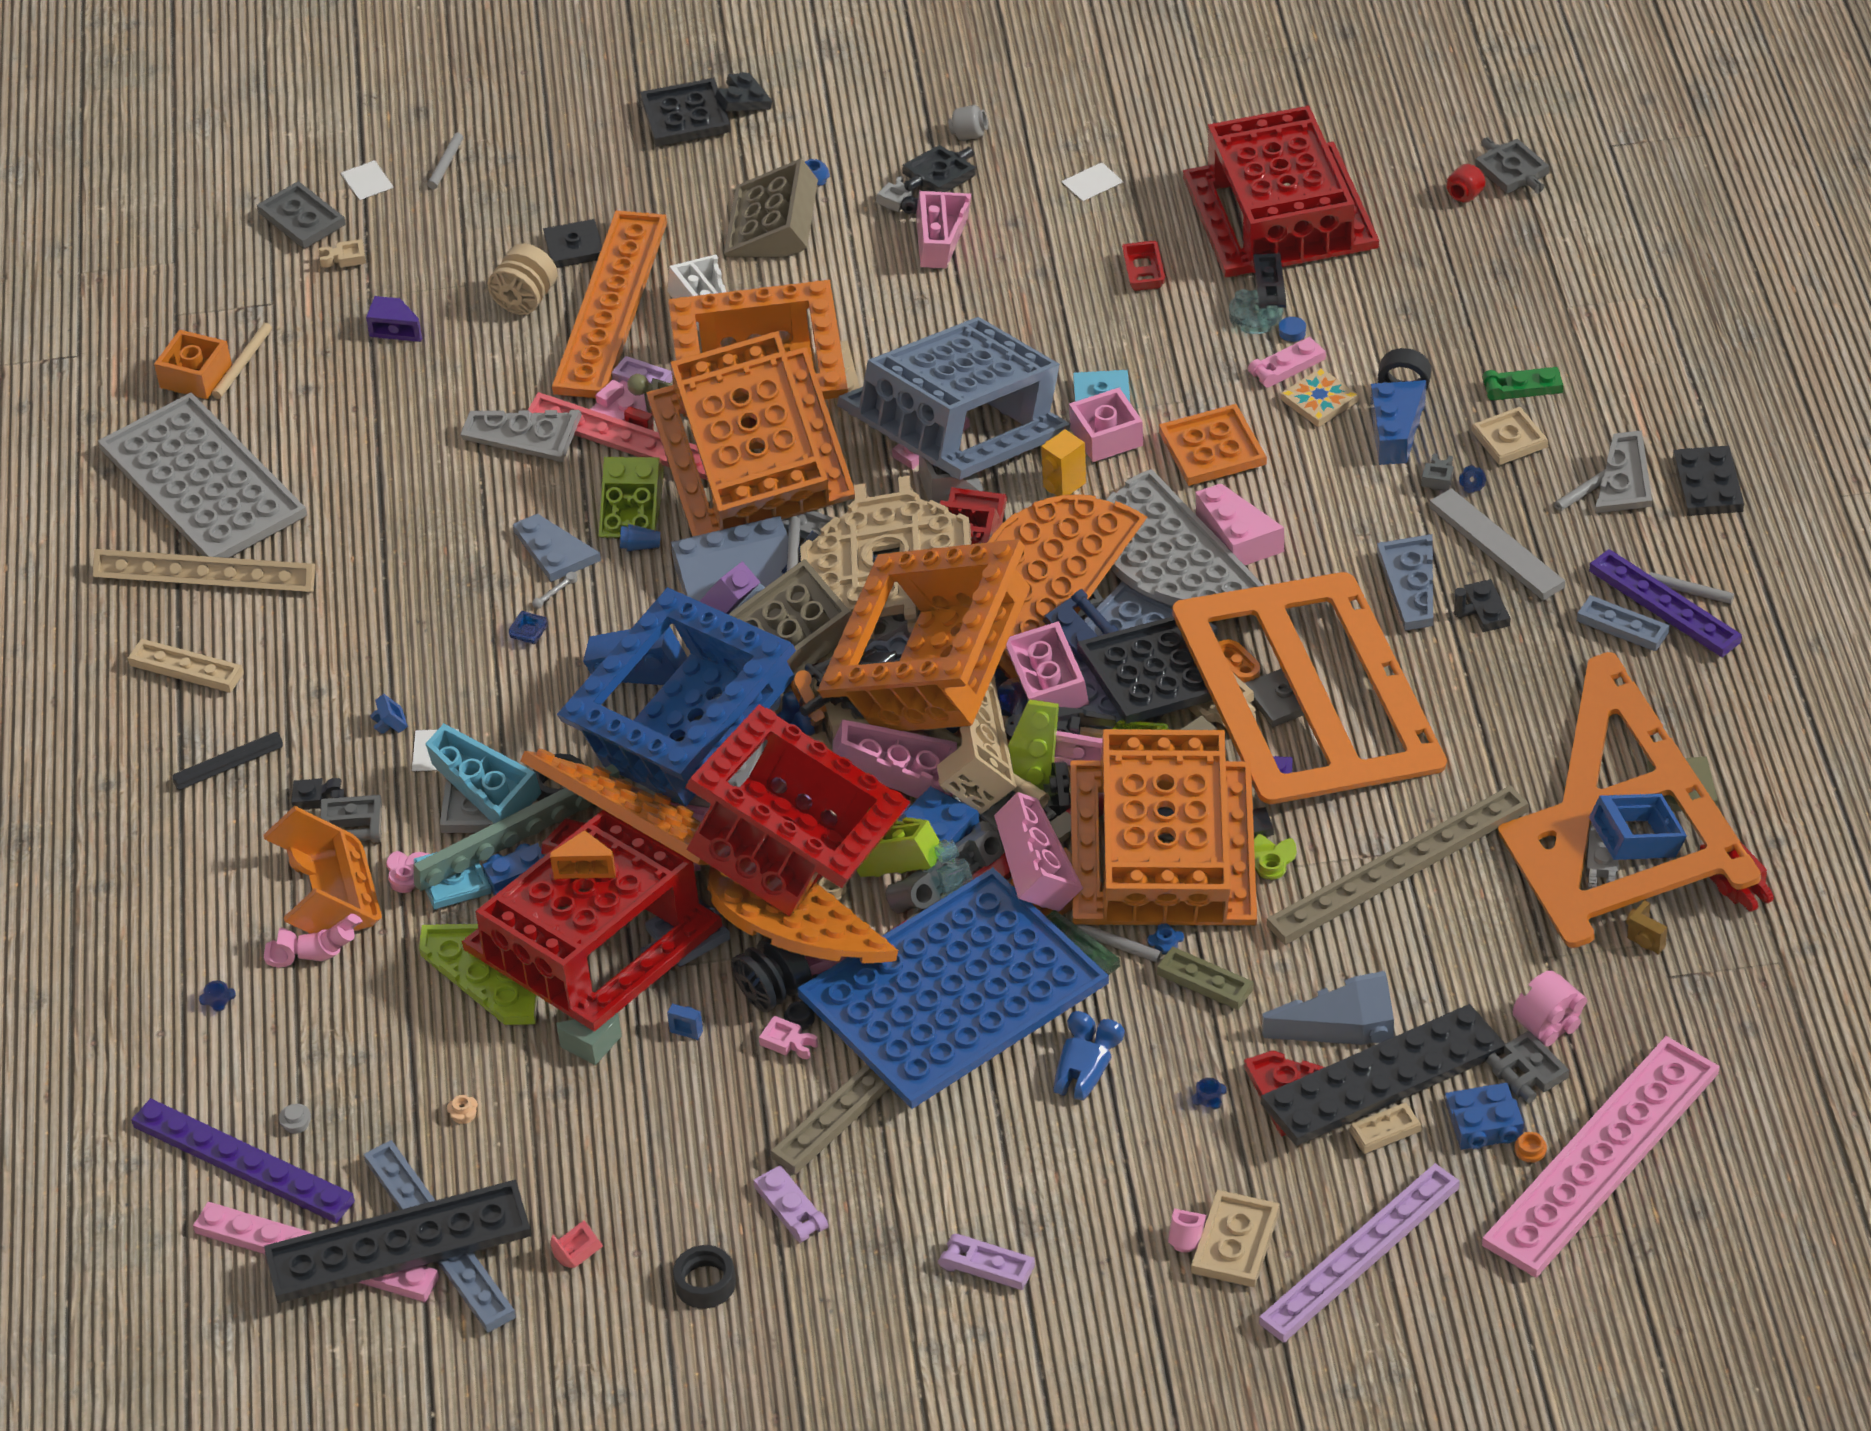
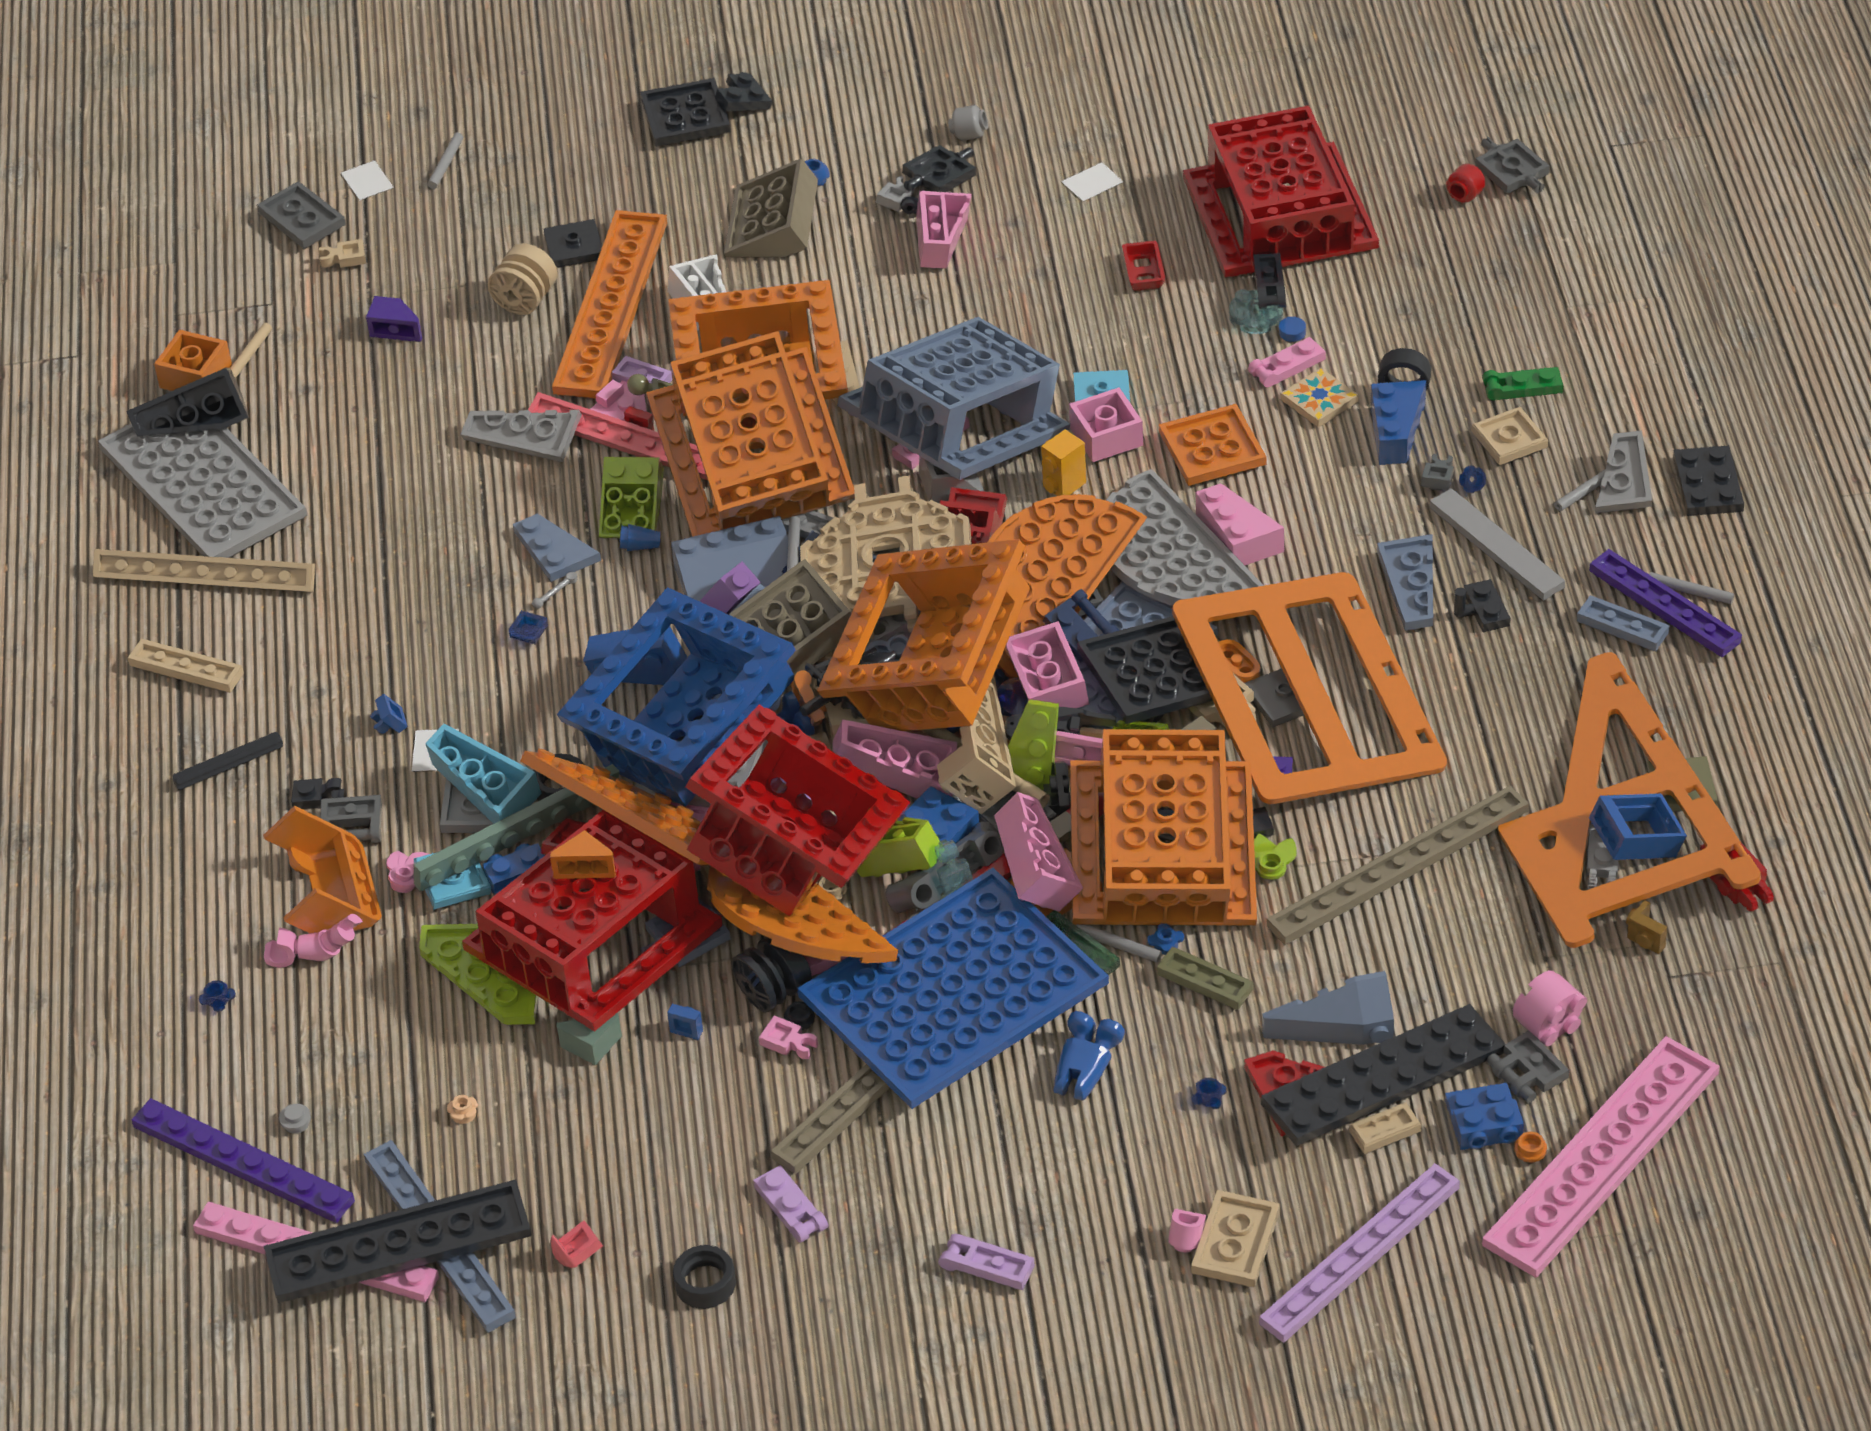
(198, 406): none -> black wedge

